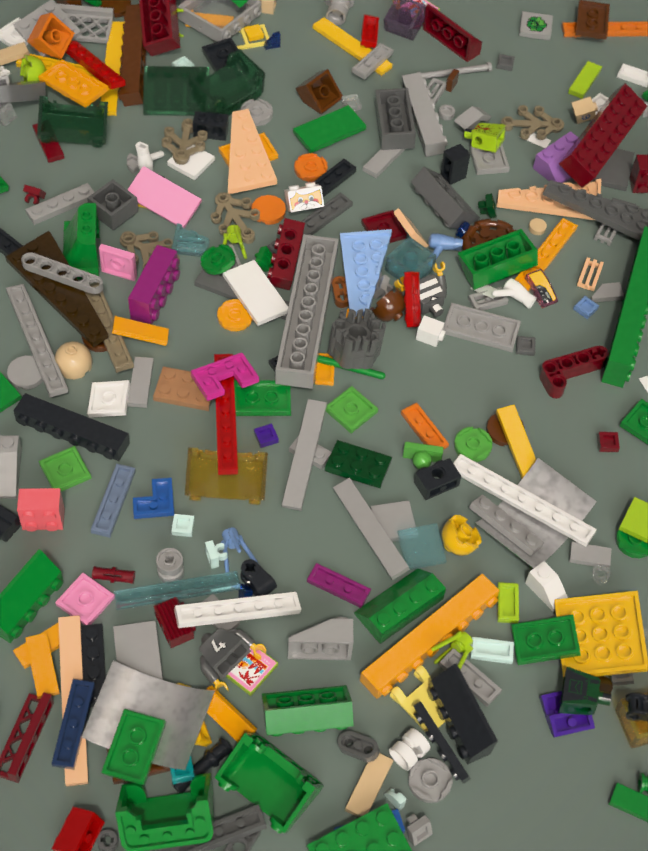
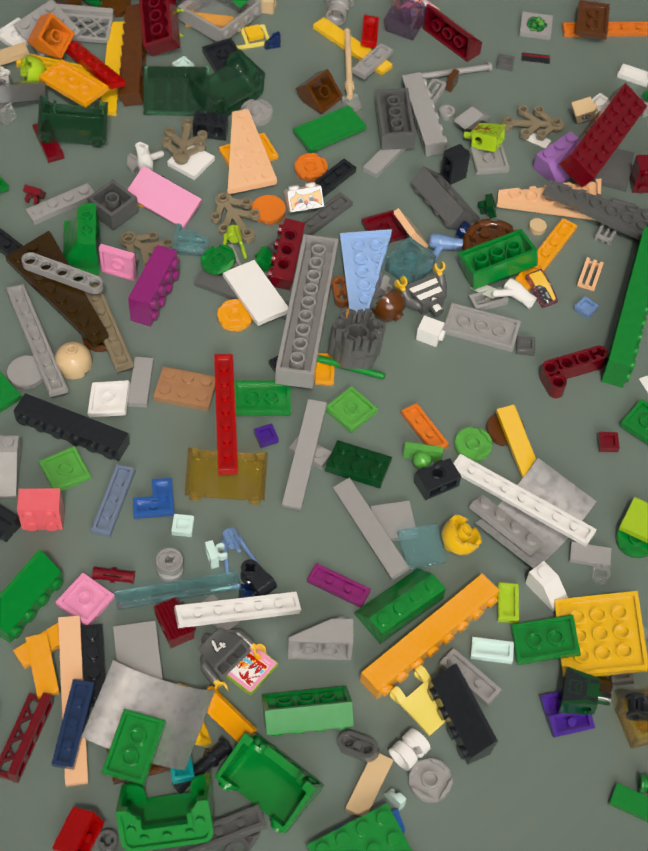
(140, 330): light orange tile -> none
(208, 376): dark pink plate -> none
(349, 84): none -> tan bar
(412, 299): red plate -> none
(418, 829): light grey tile -> none
(435, 735): black plate -> none
(460, 642): lime plant -> none
(536, 58): none -> black sticker
(585, 79): lime tile -> none
(608, 292): light grey tile -> none

